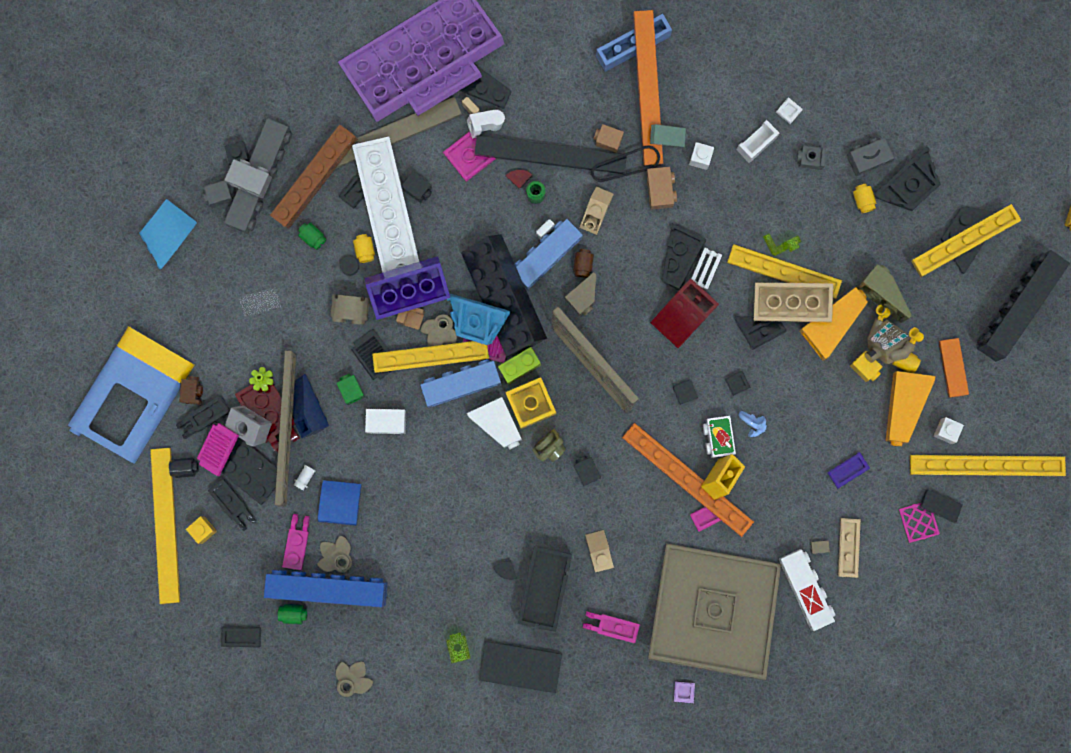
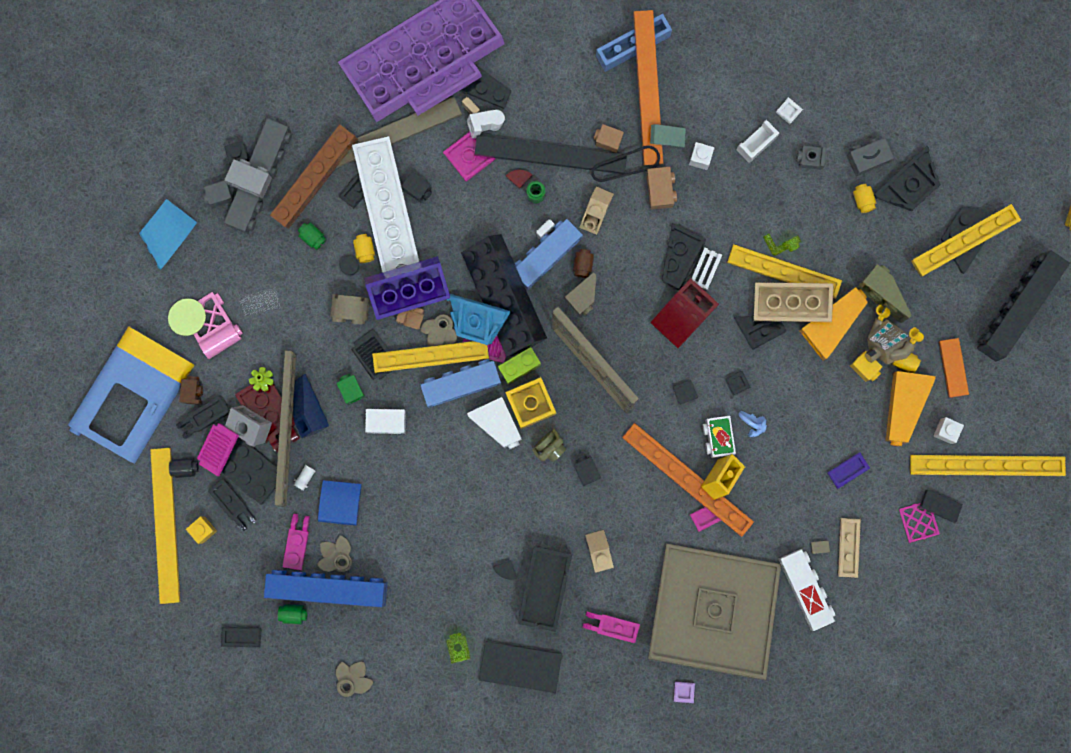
(186, 317): none -> yellowish green piece
(223, 335): none -> bright pink piece

